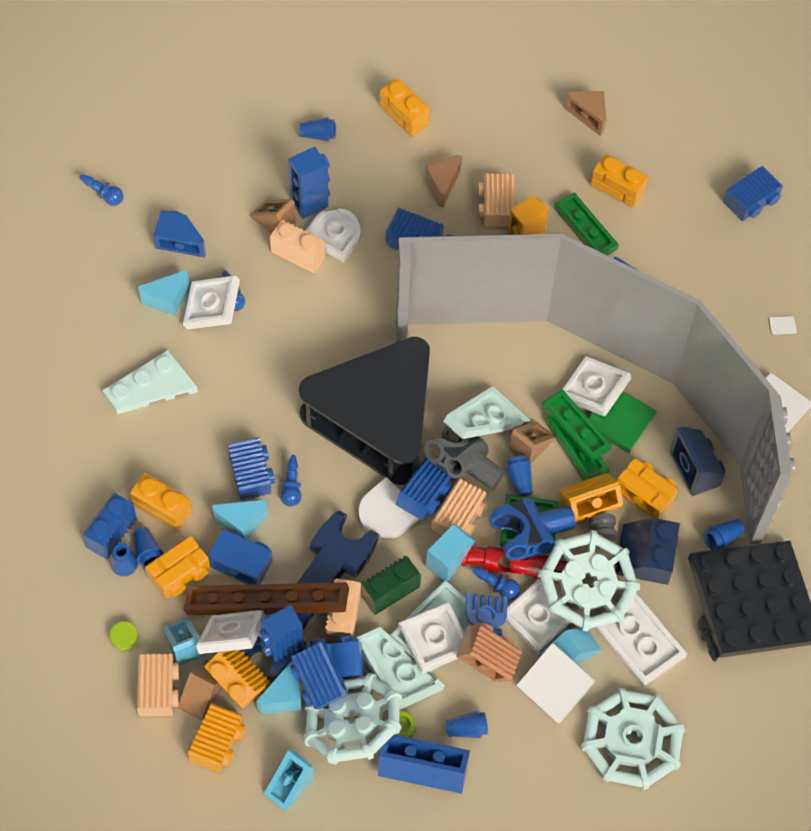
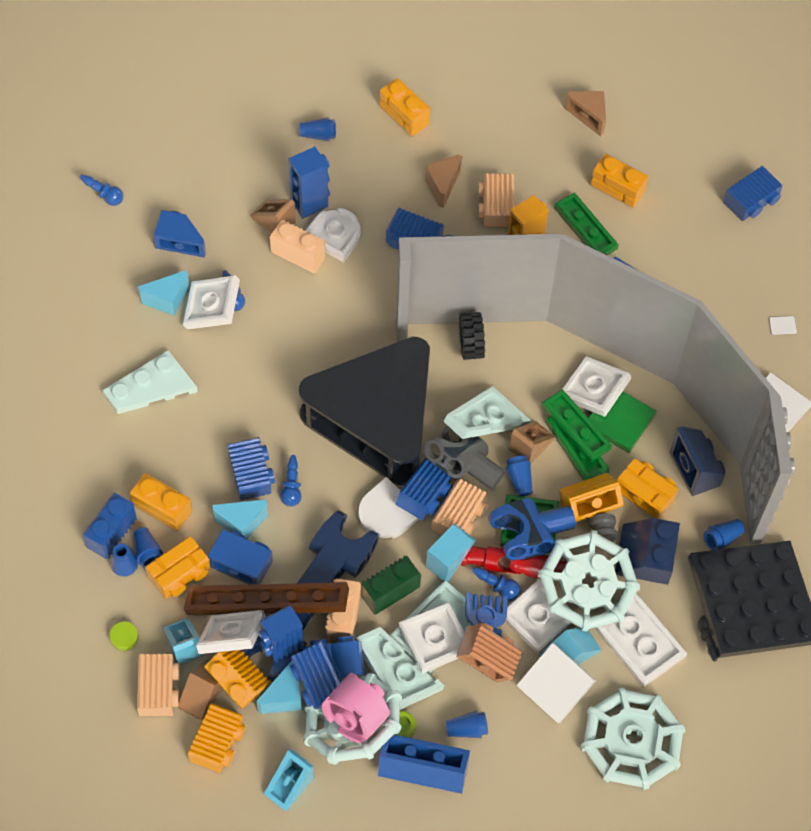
(356, 708): none -> bright pink brick
(472, 335): none -> black tyre

